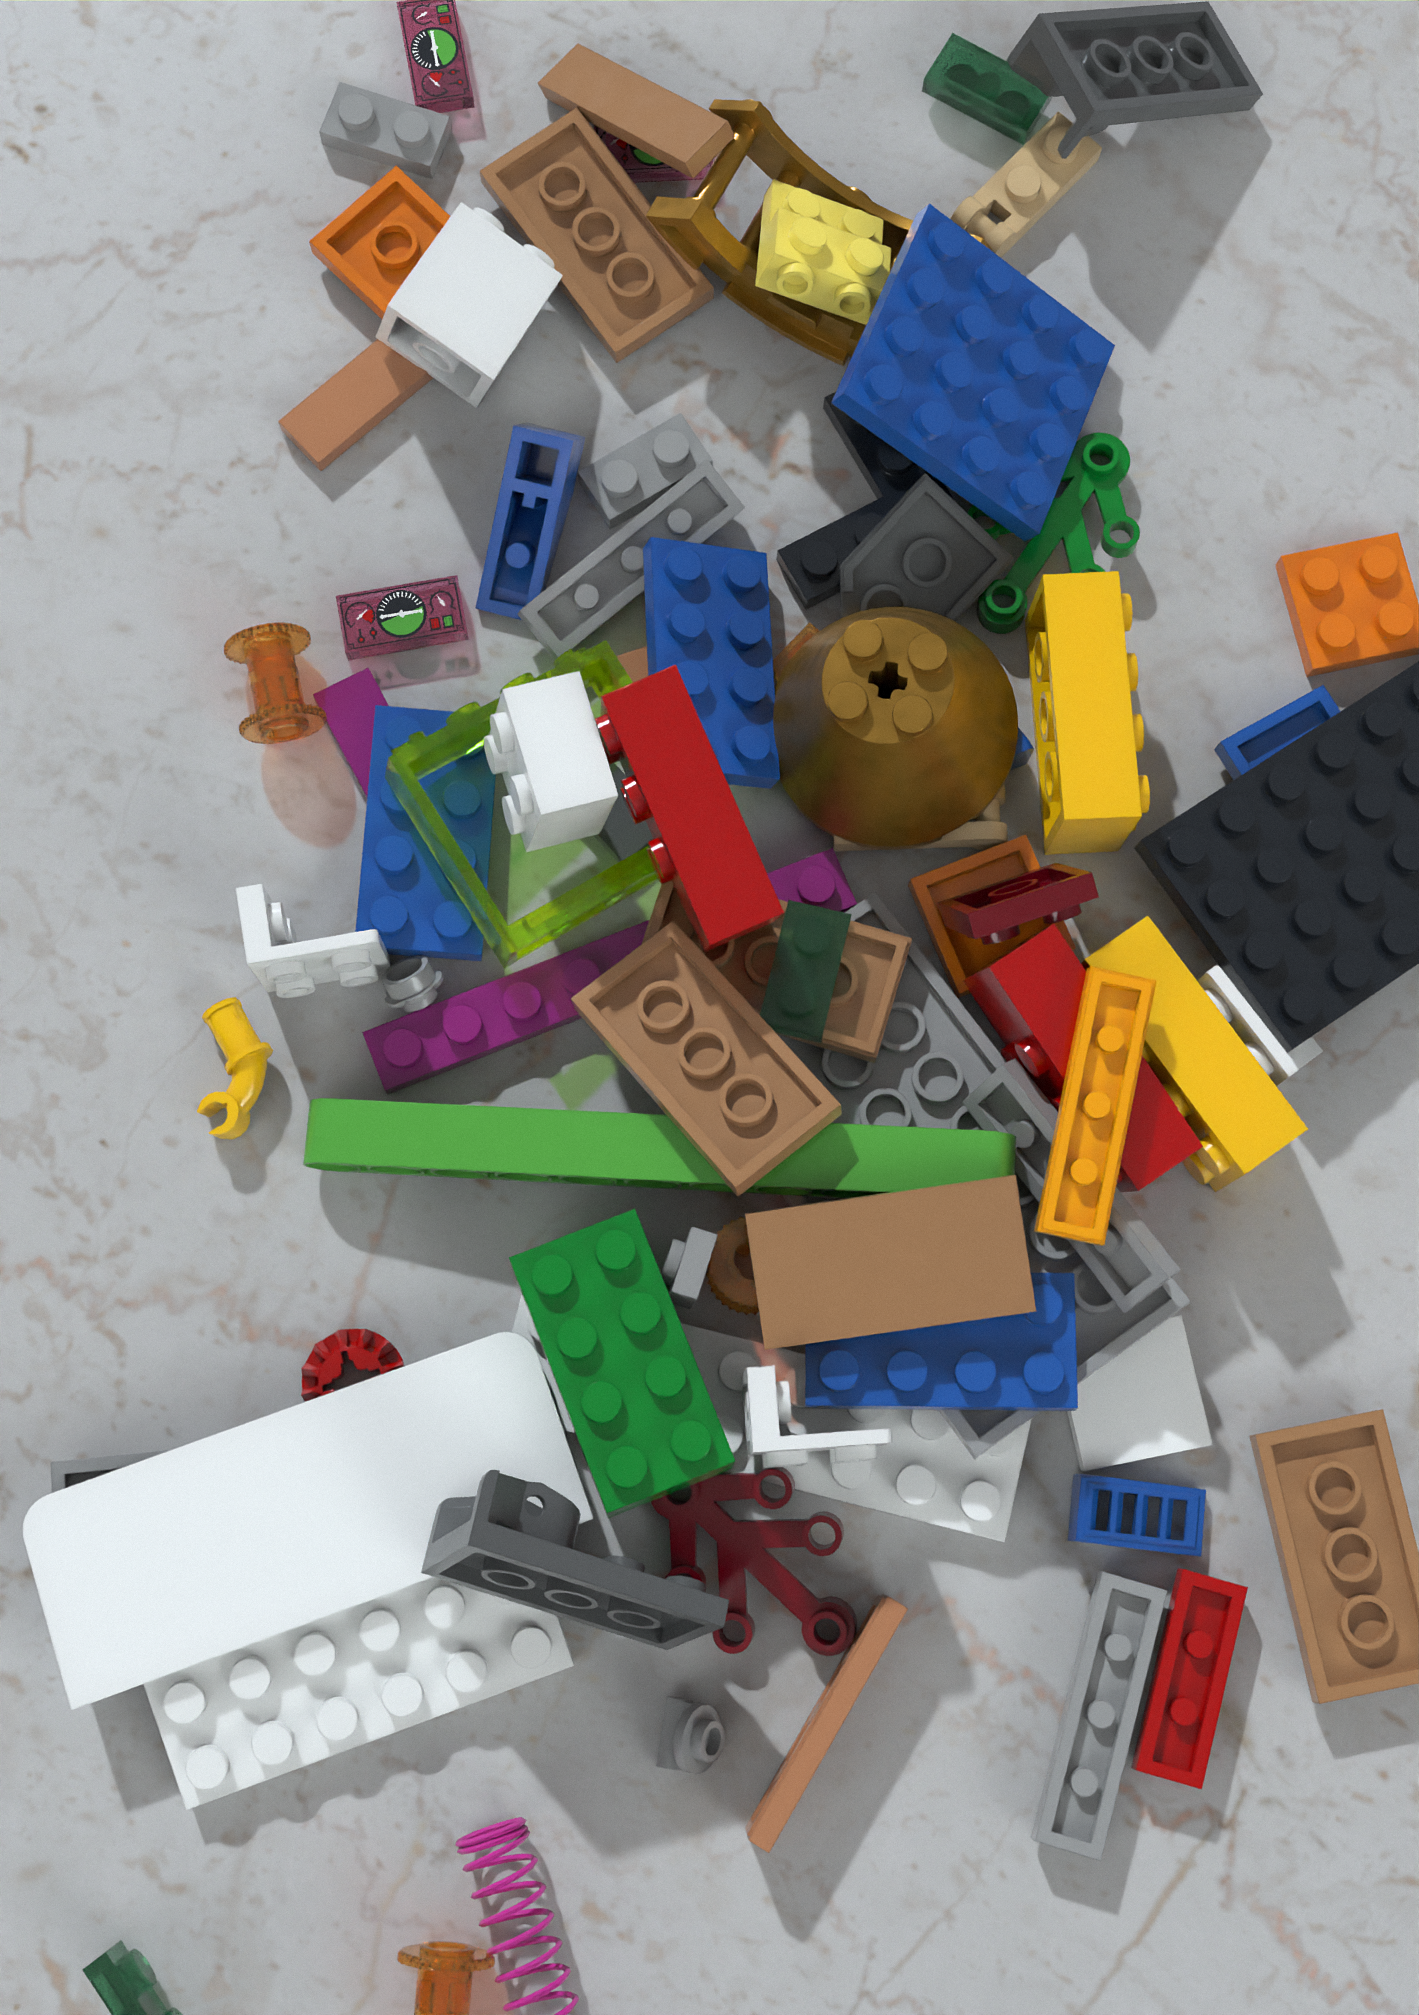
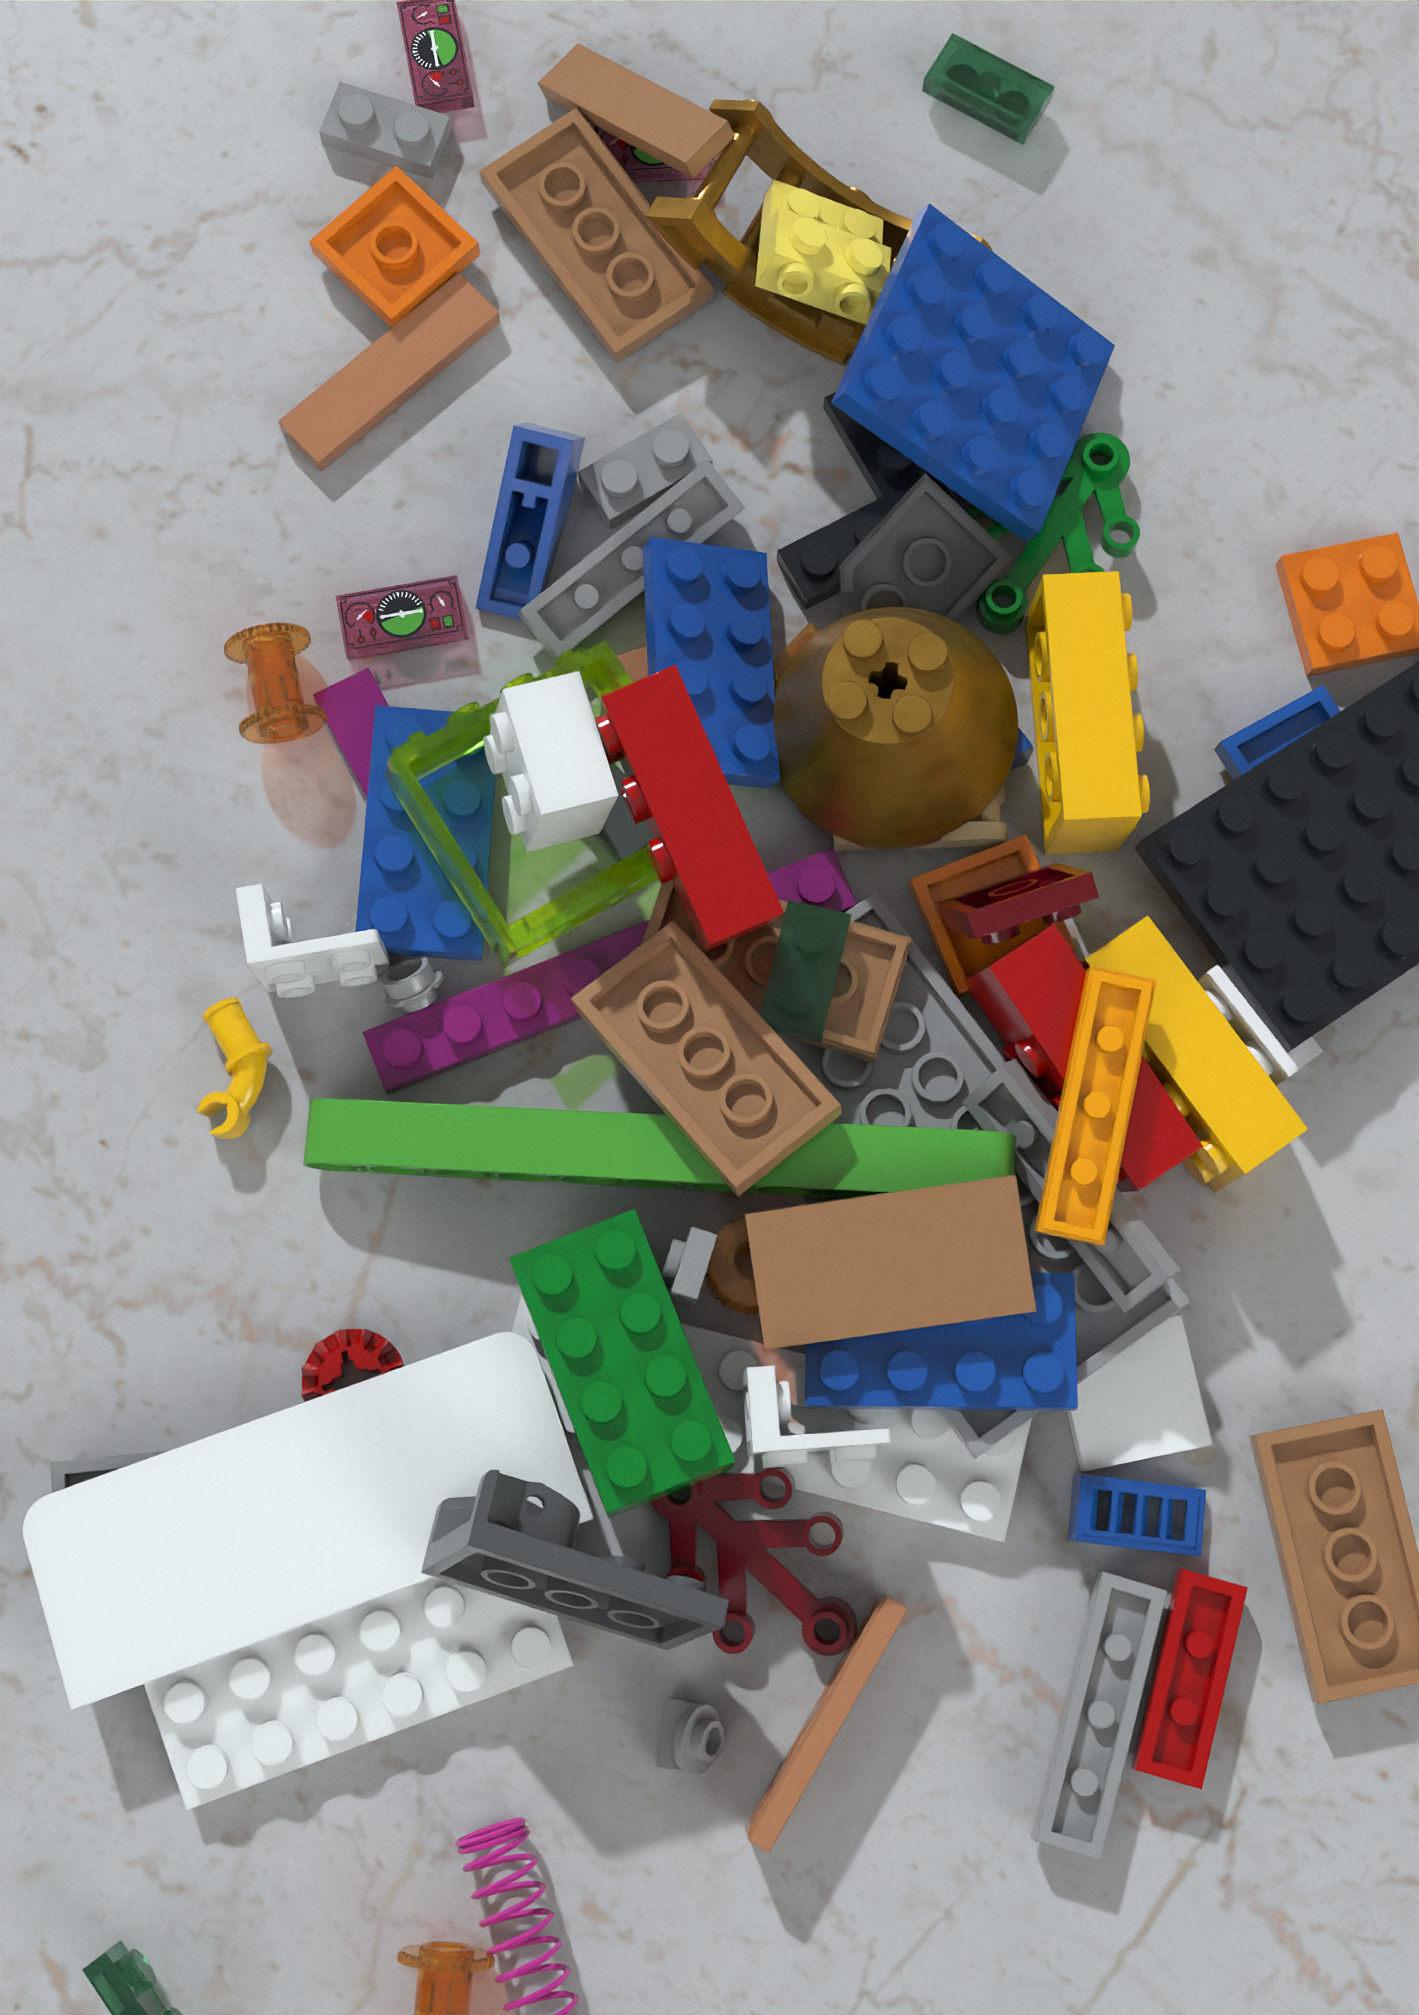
(468, 303): white slope -> none
(1026, 186): tan plate -> none
(1134, 65): dark grey plate -> none

